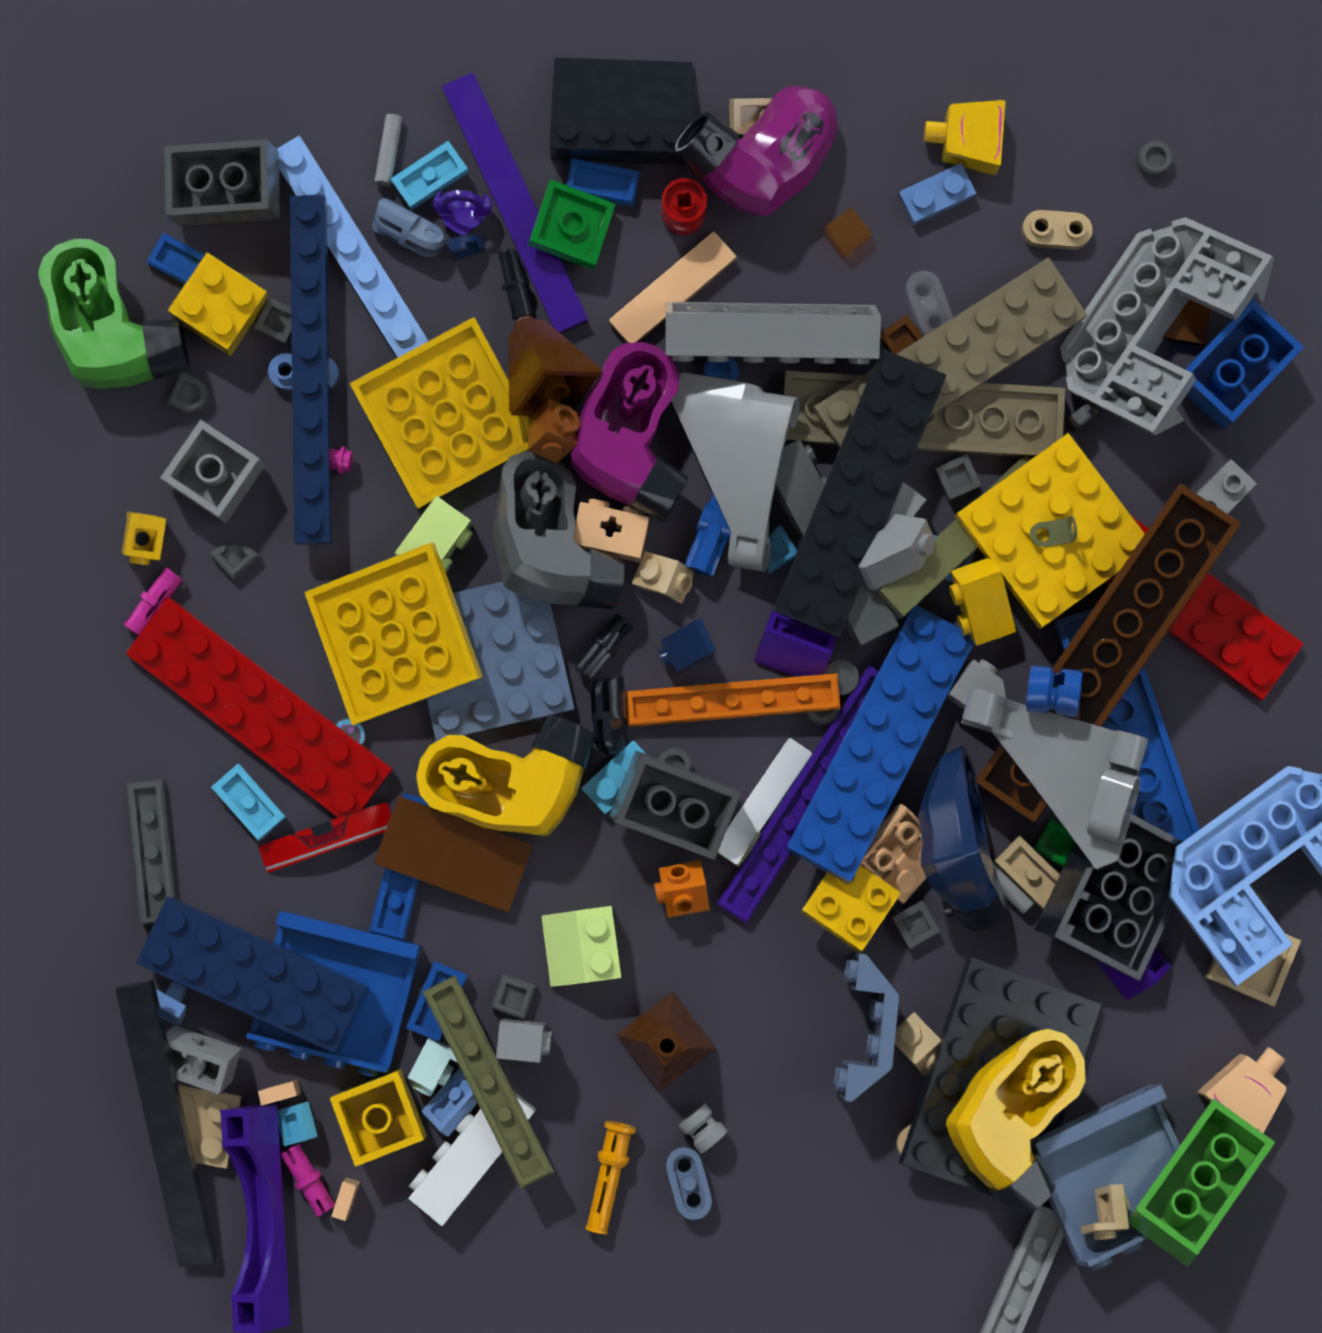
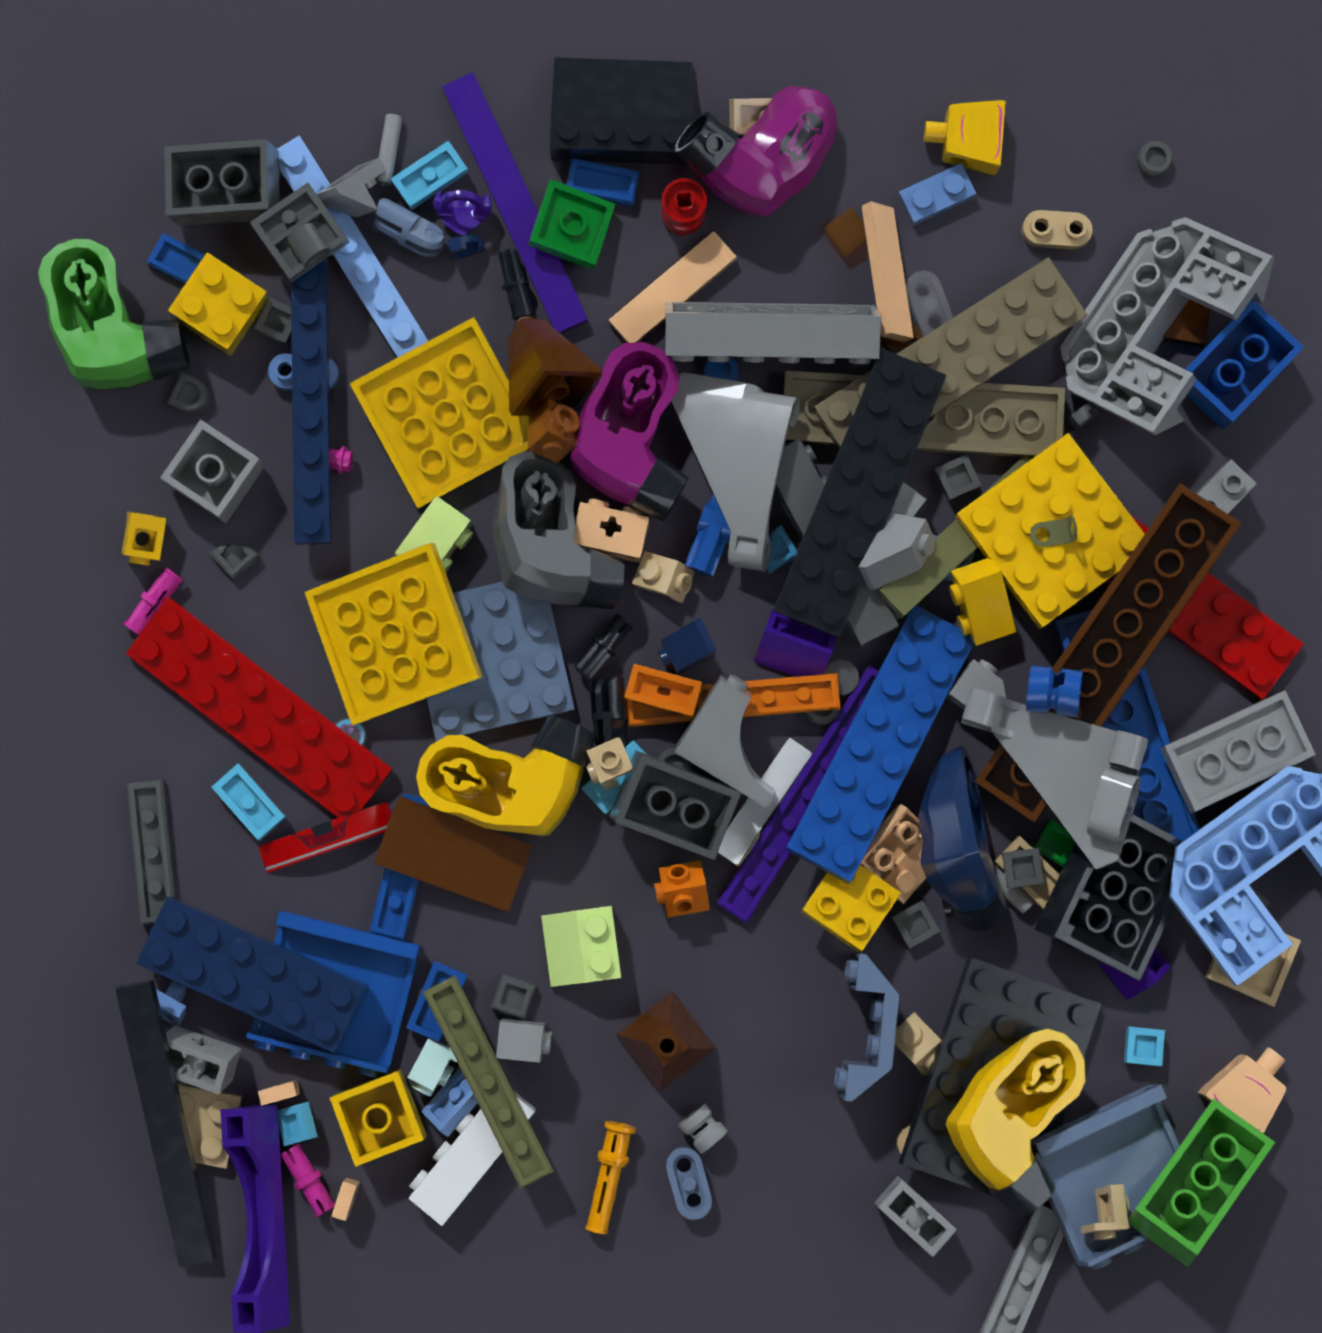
(299, 232): none -> dark grey plate
(350, 191): none -> light grey slope
(608, 763): none -> tan bracket
(644, 687): none -> orange piece
(715, 740): none -> light grey arch
(887, 271): none -> light nougat tile
(915, 1216): none -> light grey brick
(1022, 868): none -> dark grey tile
(1144, 1046): none -> medium azure plate
(1237, 751): none -> light grey plate

